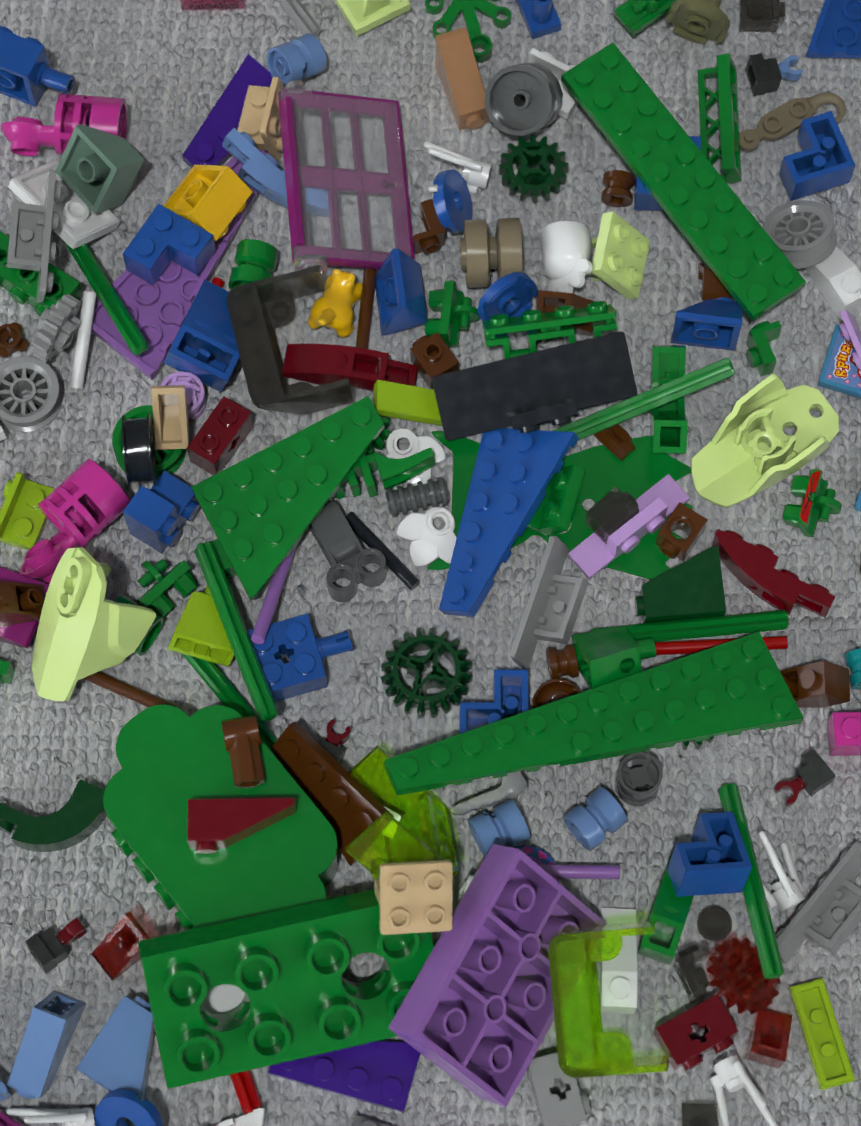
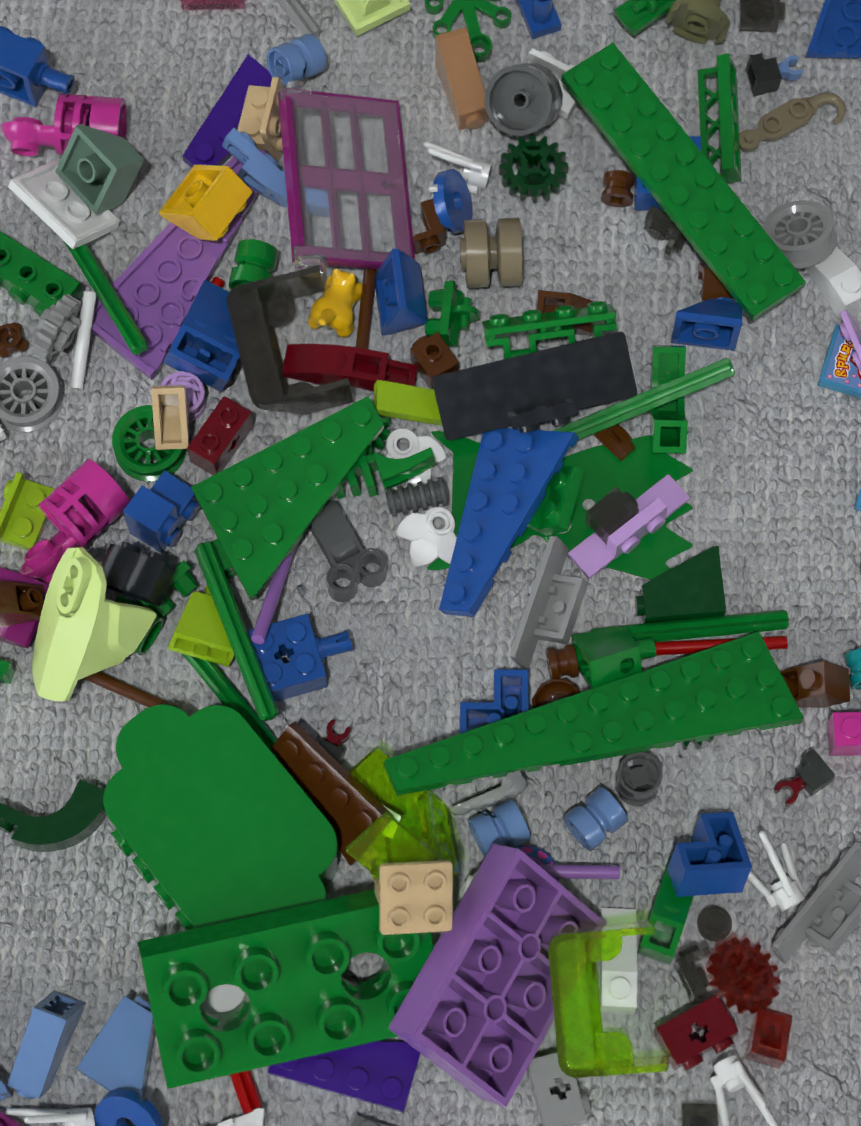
(31, 235): light grey bracket -> none
(49, 948): pearl dark grey piece -> none
(120, 946): clear red slope -> none
(136, 573): none -> black brick
(139, 450): black wheel -> none
(167, 239): blue brick -> none
(228, 821): dark red slope -> none
(243, 744): reddish brown piece -> none
(373, 541): black bar -> none
(437, 679): dark green gear -> none
(508, 296): blue tile -> none
(565, 255): white piece -> none
(619, 255): yellowish green plate -> none
(662, 227): none -> clear smoke bracket
(682, 519): reddish brown brick -> none
(754, 451): yellowish green piece -> none
(754, 891): green axle -> none
(756, 571): dark red slope -> none
(759, 349): green bracket -> none
(817, 503): green hips -> none
(821, 1034): lime tile -> none
(823, 158): blue brick -> none

